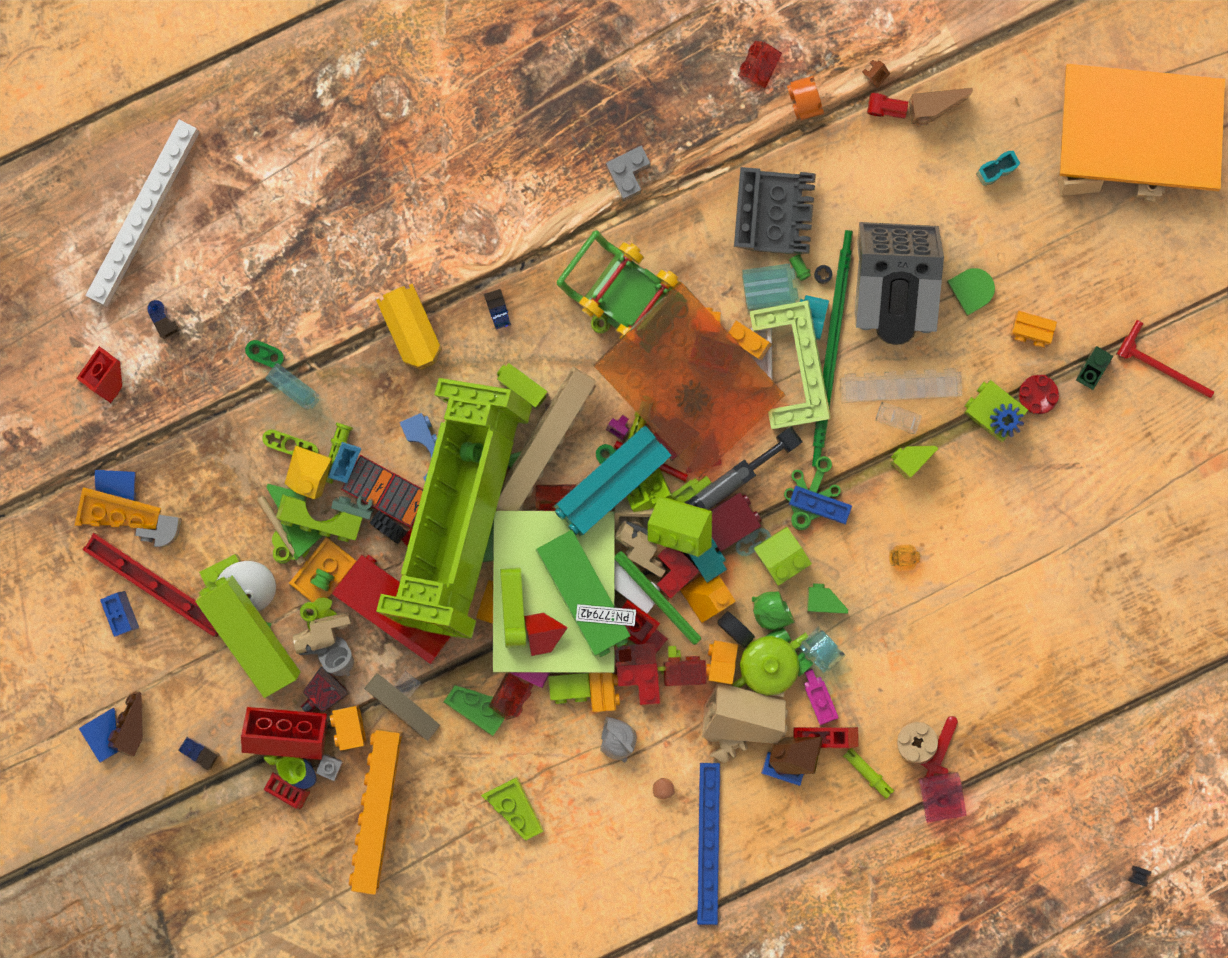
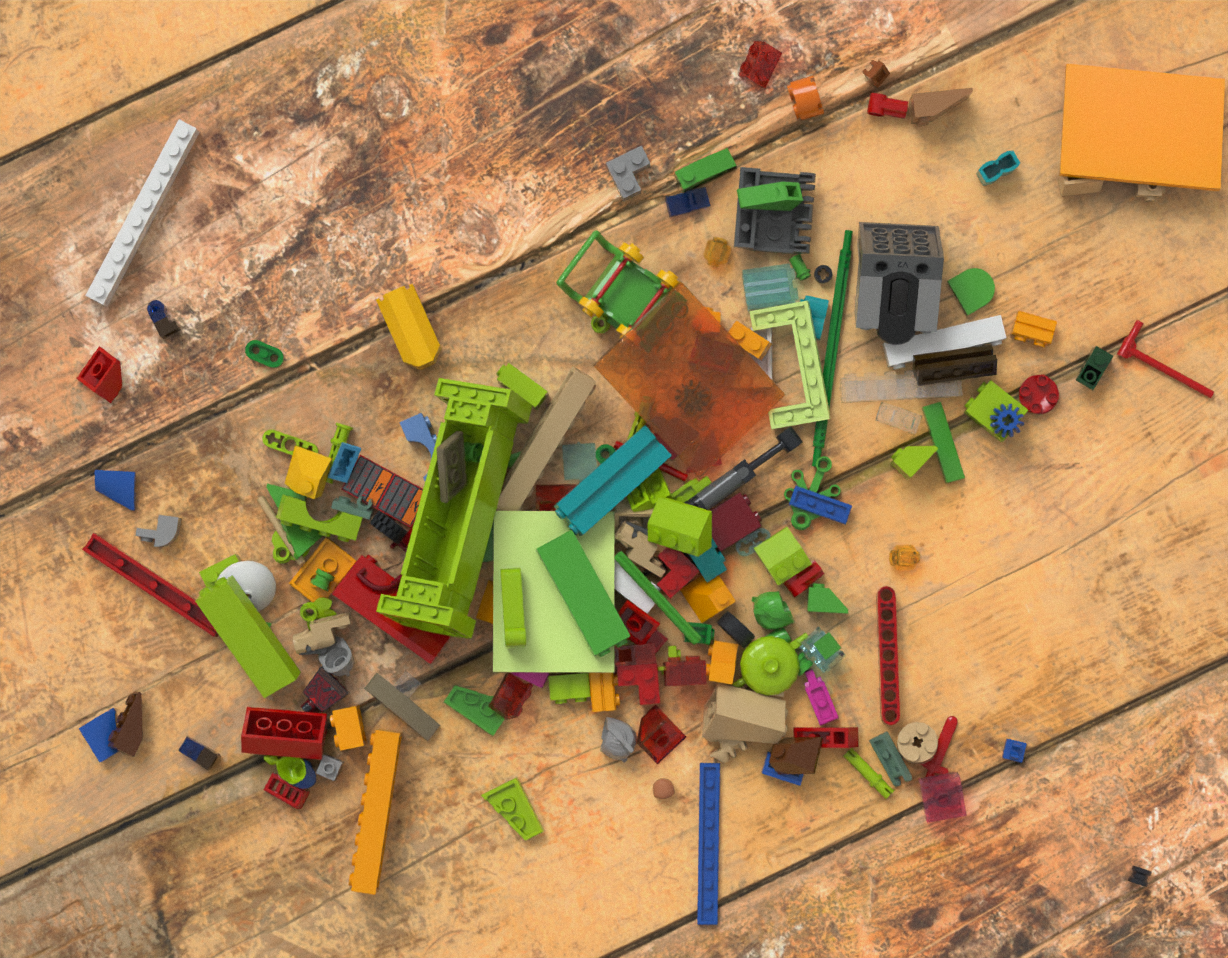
(106, 509): light orange wing -> none
(119, 613): blue hinge -> none
(292, 387): clear light blue brick -> none
(395, 583): none -> dark red piece
(451, 466): none -> dark tan tile
(497, 309): leg -> none
(543, 633): red slope -> none
(578, 460): none -> clear light blue piece
(605, 615): white sticker -> none
(618, 427): magenta tile -> none
(658, 734): none -> clear red slope
(687, 202): none -> clear blue slope
(704, 169): none -> bright green slope
(704, 630): none -> green bracket
(717, 251): none -> clear yellow head
(772, 196): none -> bright green slope
(803, 579): none -> red piece
(827, 645): none -> bright green slope
(890, 758): none -> sand green hinge
(891, 645): none -> red beam
(943, 440): none -> bright green slope
(954, 365): none -> dark brown brick
(956, 337): none -> white brick
(1014, 750): none -> blue tile

